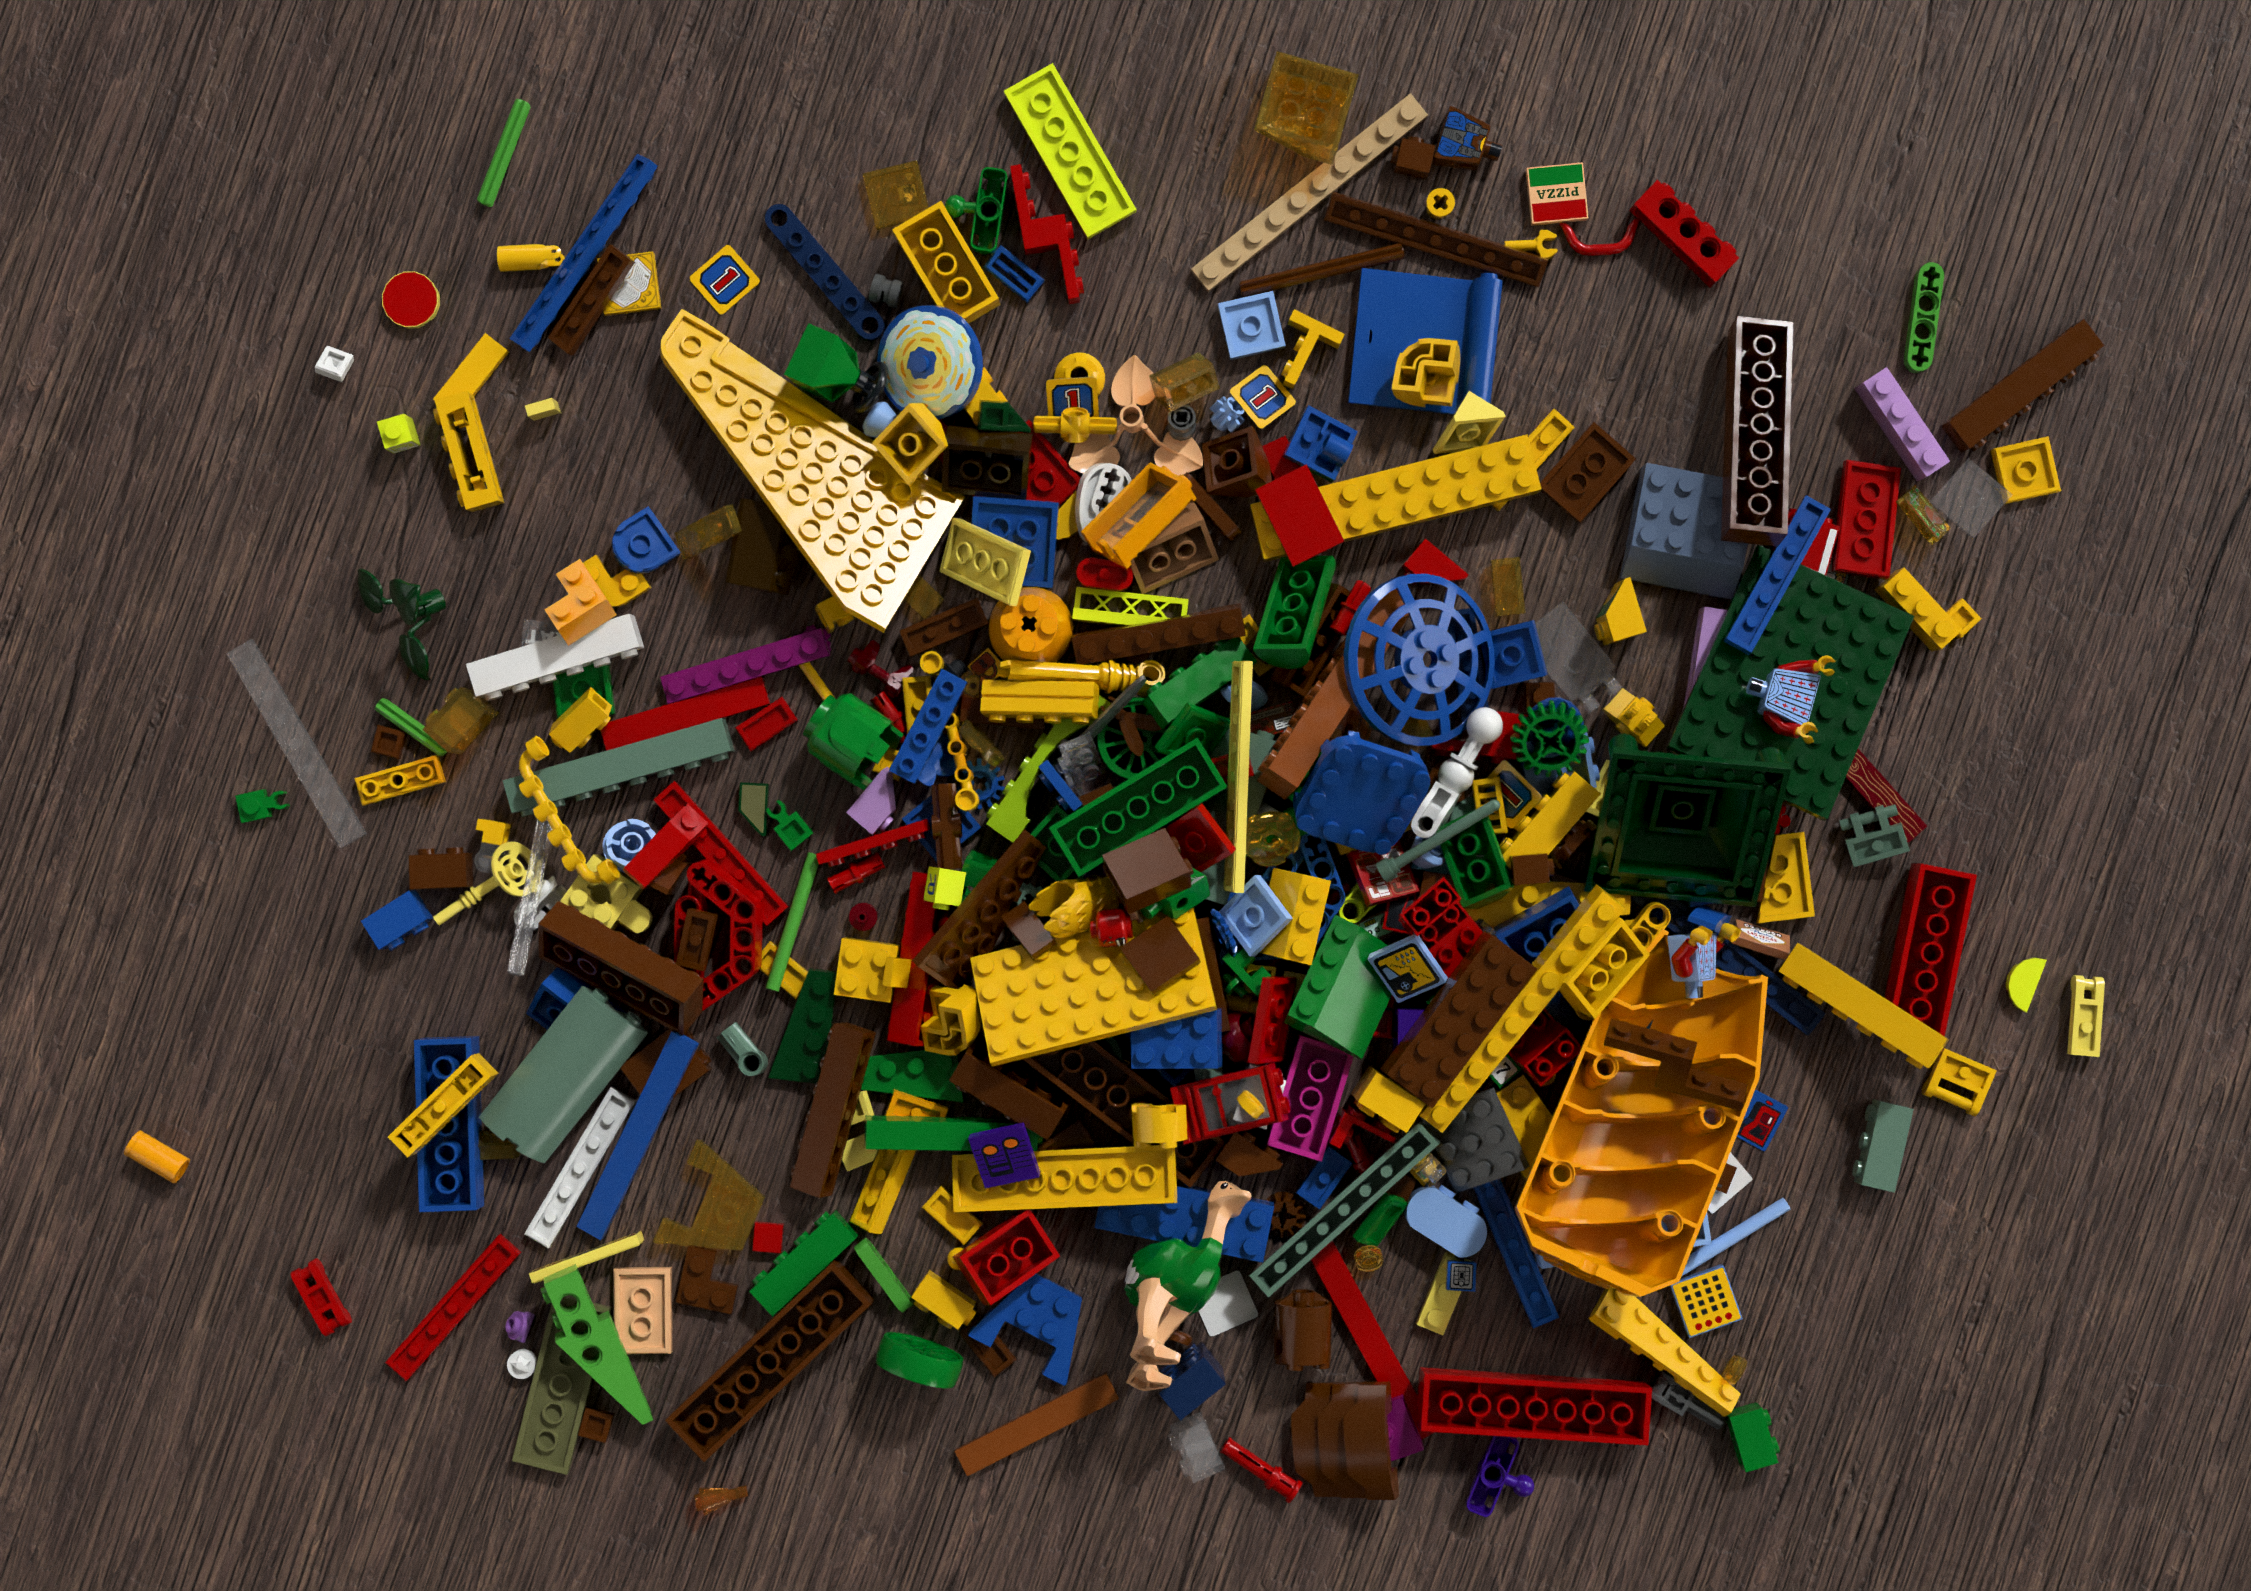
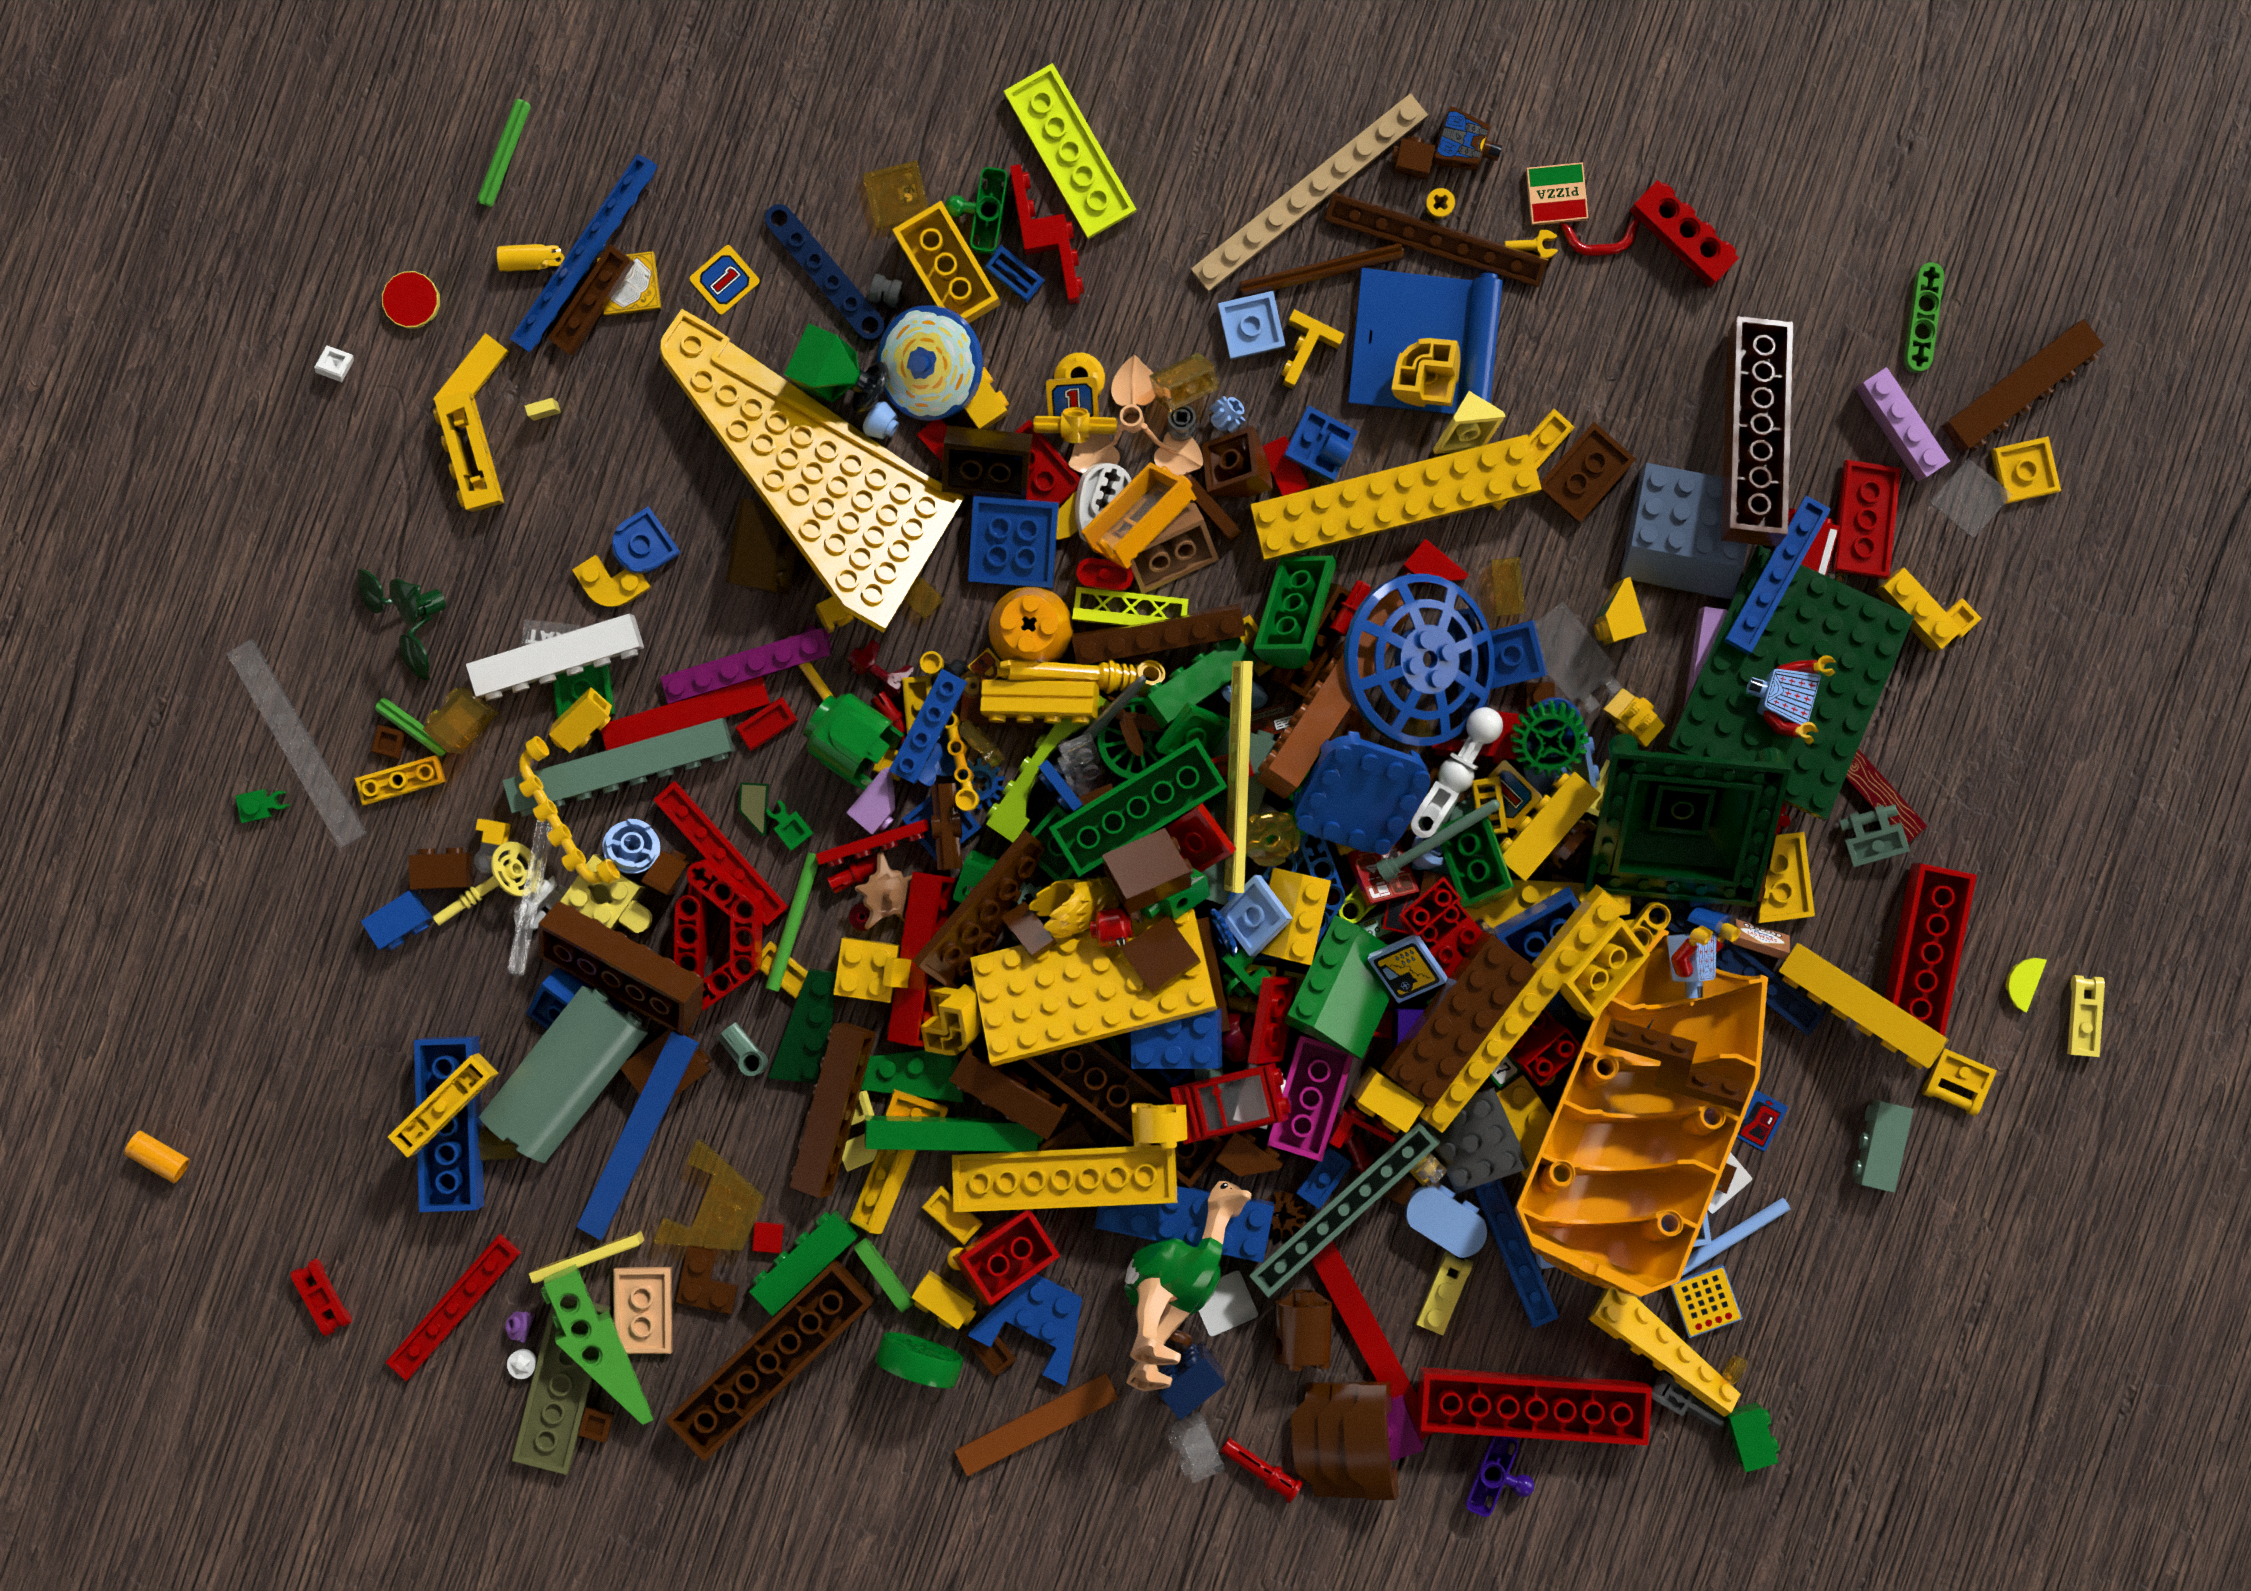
(398, 433): neon yellow brick -> none
(580, 1167): white tile -> none
(582, 608): light orange brick -> none
(666, 846): red slope -> none
(696, 939): reddish brown plate -> none
(707, 532): clear yellow tile -> none
(714, 1498): clear orange cone -> none
(885, 892): none -> medium nougat piece
(912, 441): yellow slope -> none
(944, 627): reddish brown plate -> none
(944, 887): neon yellow brick -> none
(985, 561): light yellow tile -> none
(1000, 417): dark green tile -> none
(1004, 1155): dark purple tile -> none
(1250, 1104): yellow tile -> none
(1262, 396): sticker -> none
(1299, 515): red tile -> none
(1306, 106): clear yellow slope -> none
(1368, 1258): clear yellow tile -> none
(1380, 1219): green tile -> none
(1461, 1275): tile -> none
(1531, 869): reddish brown brick -> none
(1923, 515): clear yellow tile -> none

